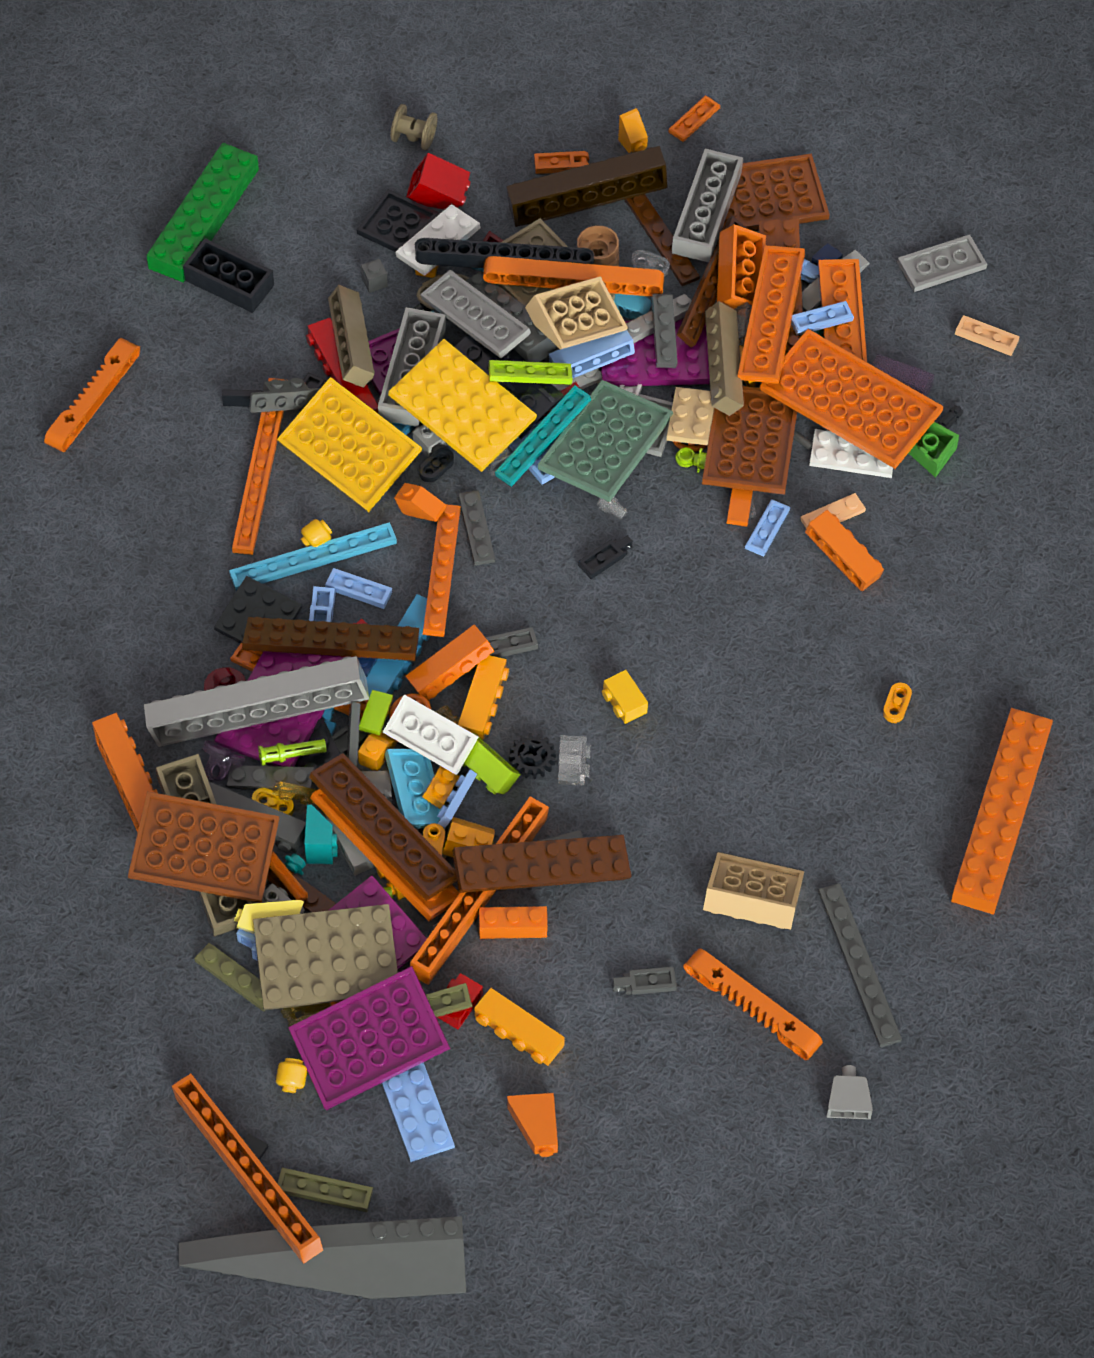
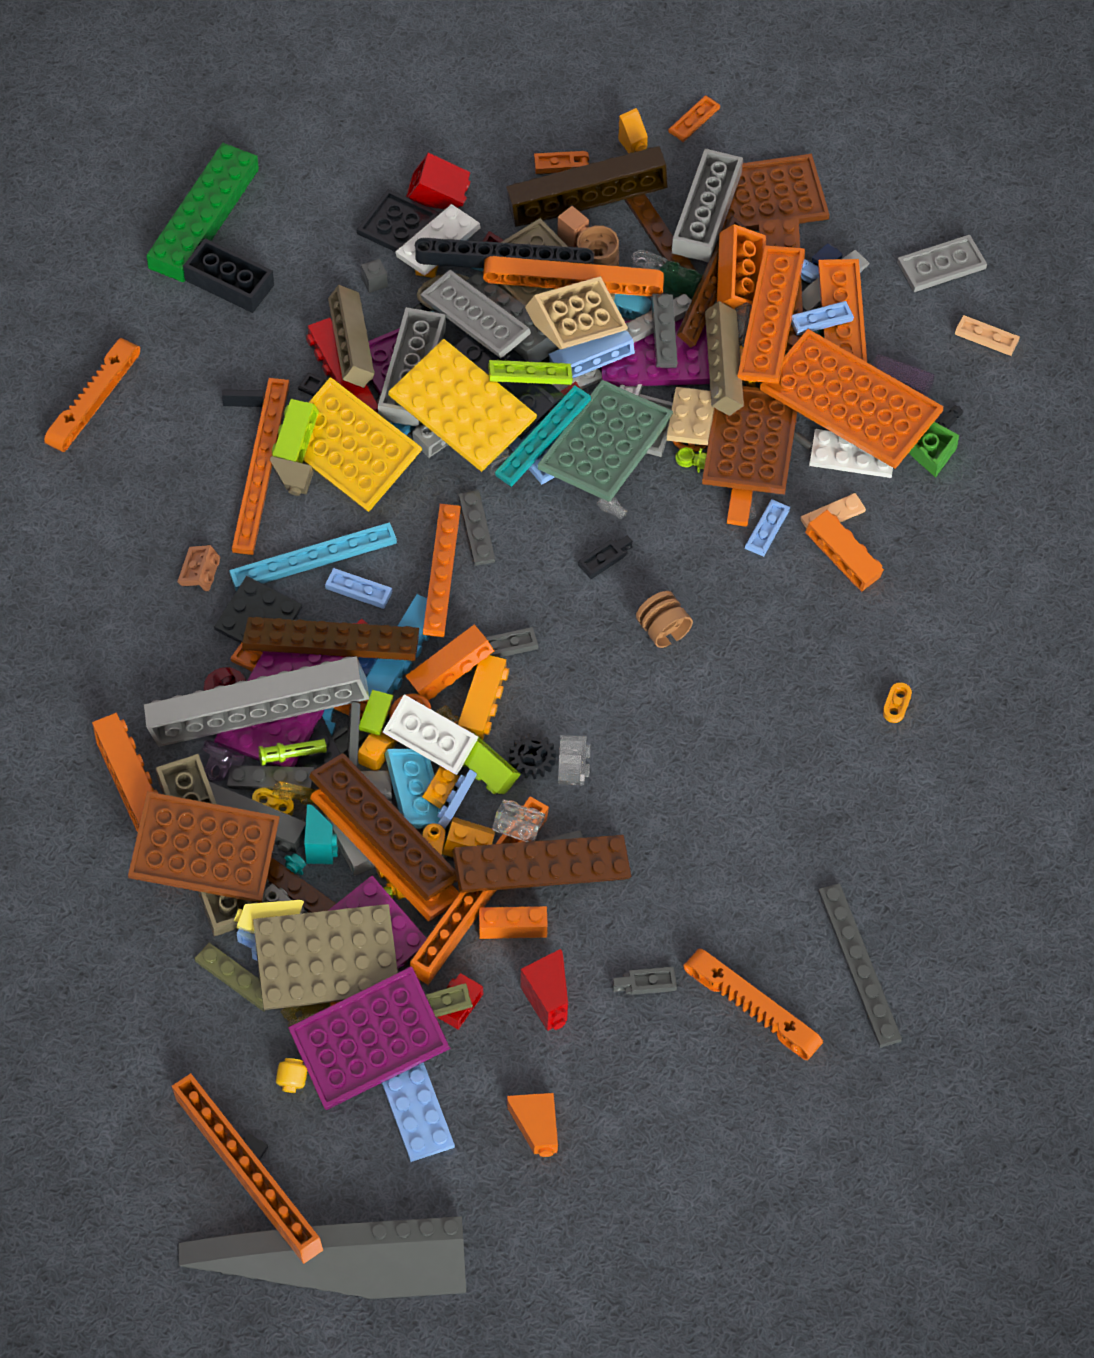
(199, 567): none -> nougat bracket
(282, 396): dark grey bracket -> none
(287, 878): orange axle -> none
(293, 475): none -> dark tan slope
(295, 431): none -> lime brick
(315, 533): yellow head -> none
(322, 604): light blue slope -> none
(325, 1189): olive plate -> none
(413, 128): dark tan hose -> none
(419, 503): orange slope -> none
(434, 465): black plate -> none
(518, 821): none -> clear bracket
(519, 1027): light orange brick -> none
(546, 989): none -> red slope
(570, 226): none -> nougat brick
(625, 697): yellow brick -> none
(664, 616): none -> medium nougat wheel
(679, 280): none -> clear green bracket
(753, 891): tan slope -> none
(849, 1096): light grey torso -> none
(1002, 811): orange brick -> none

